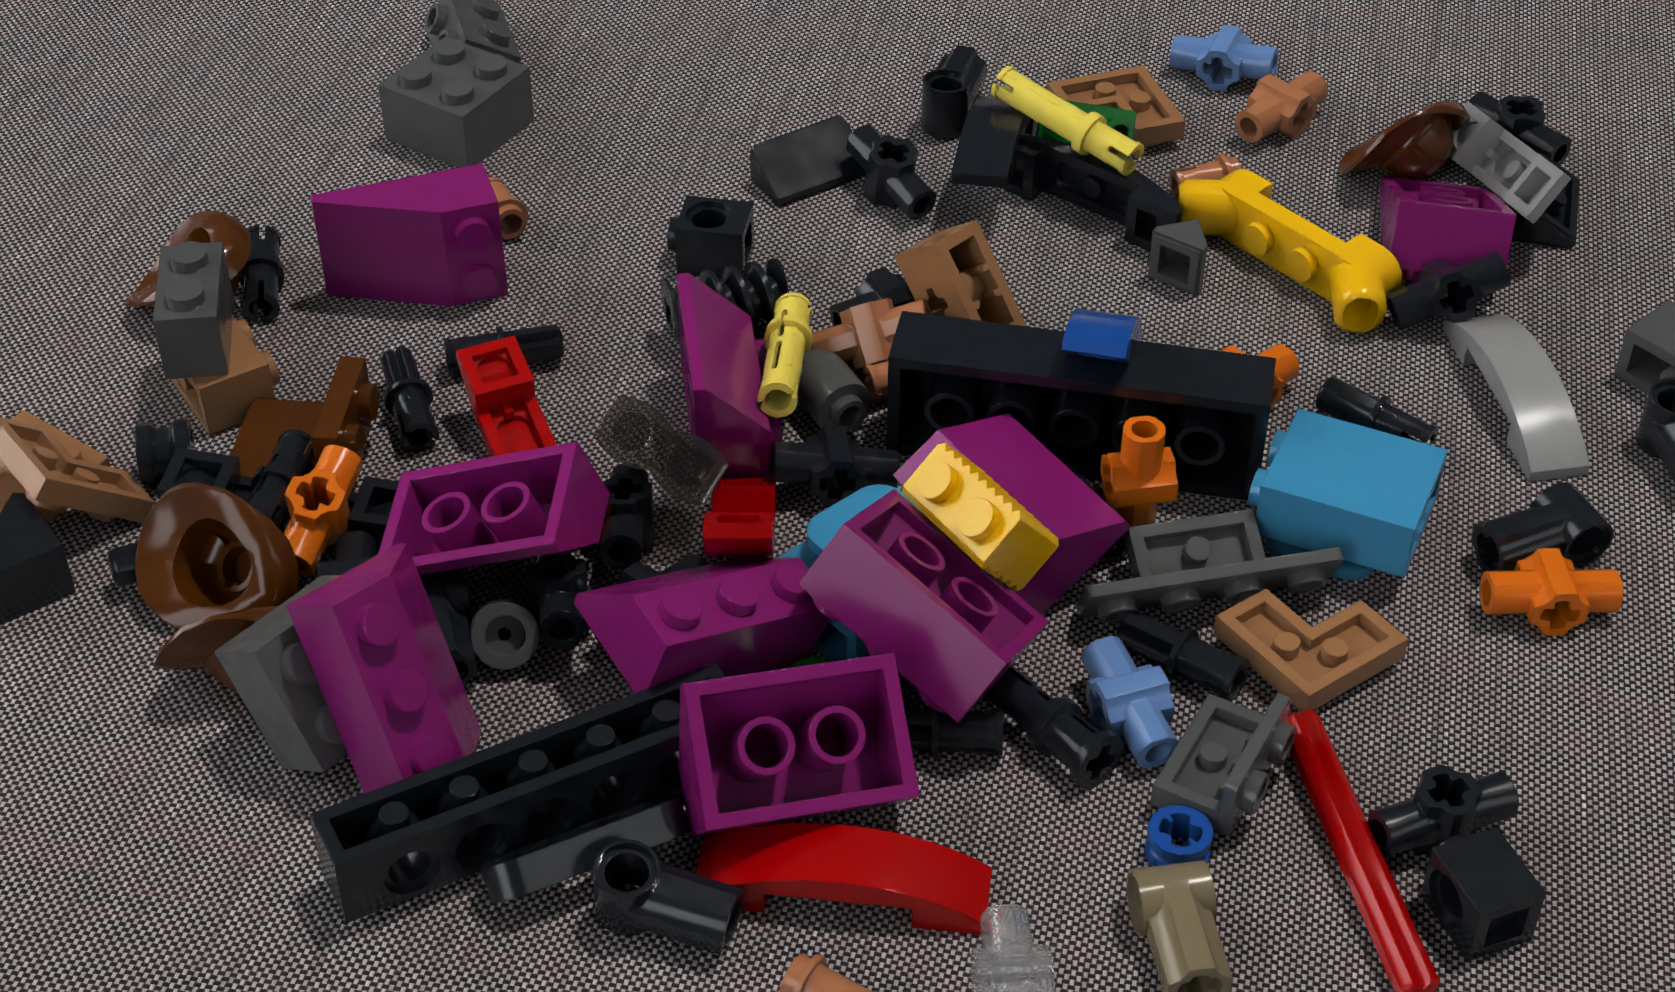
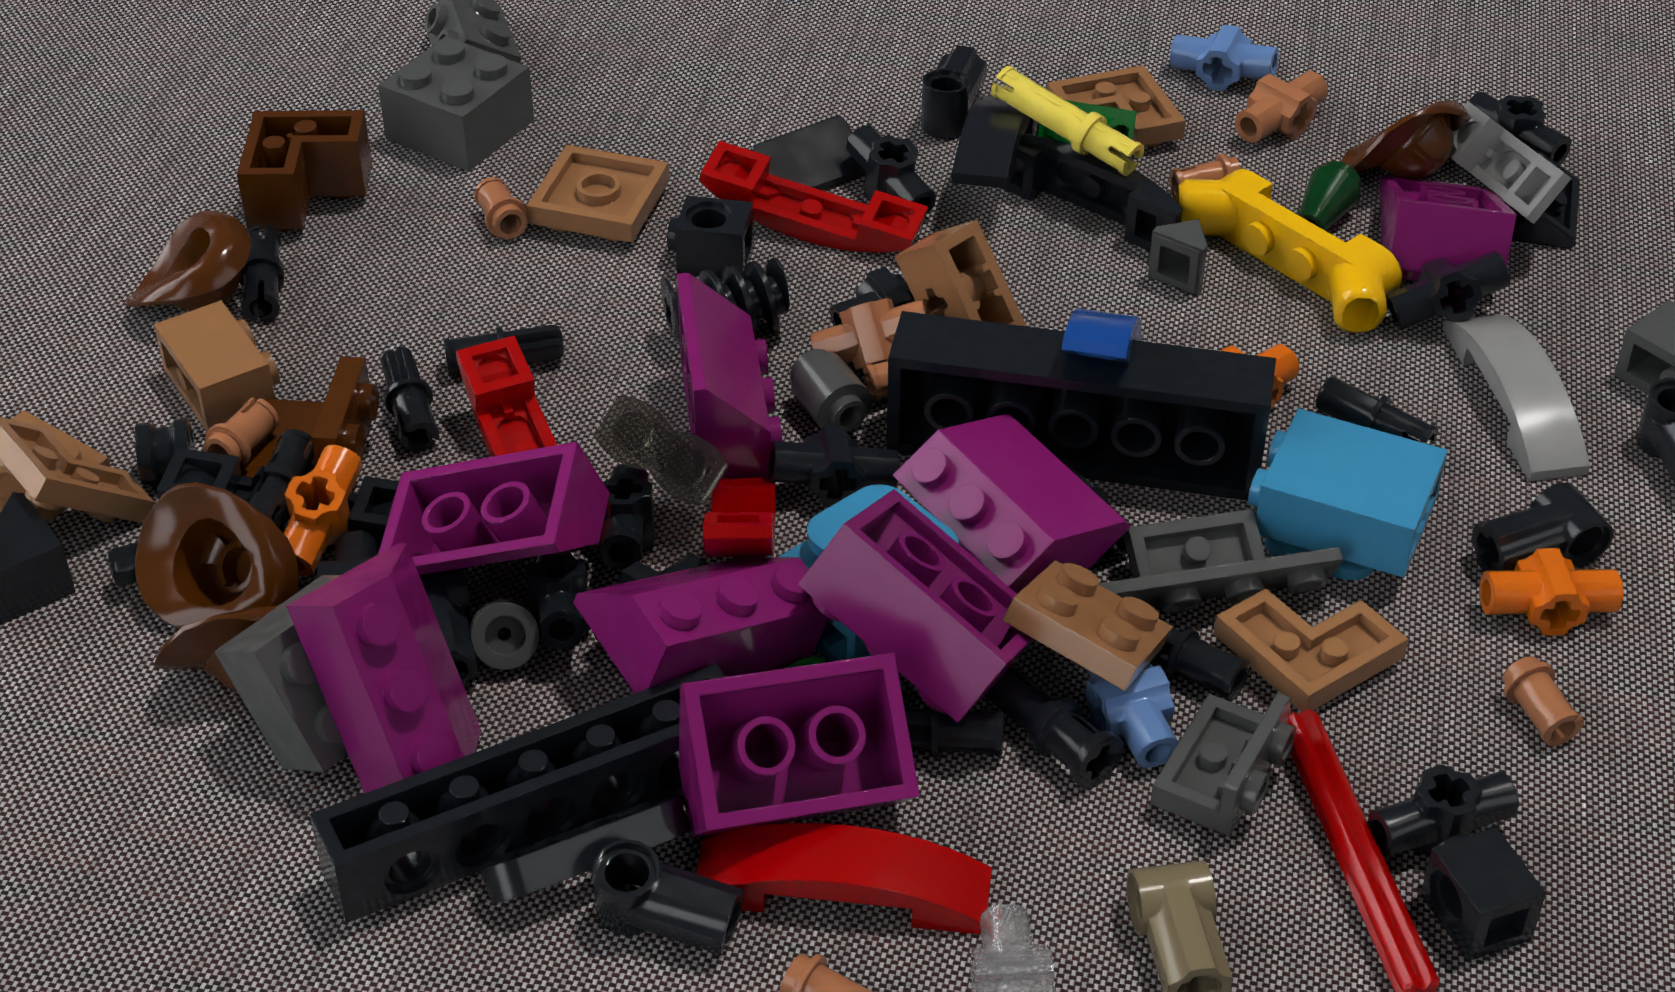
(193, 310): dark grey brick -> none
(242, 430): none -> nougat pin
(299, 158): none -> reddish brown brick
(413, 239): magenta slope -> none
(598, 193): none -> medium nougat plate
(786, 342): light yellow pin -> none
(810, 213): none -> red slope
(980, 517): yellow brick -> none
(1089, 623): none -> medium nougat plate
(1140, 472): orange axle -> none
(1178, 822): blue bush -> none
(1330, 194): none -> dark green cone
(1533, 687): none -> nougat pin

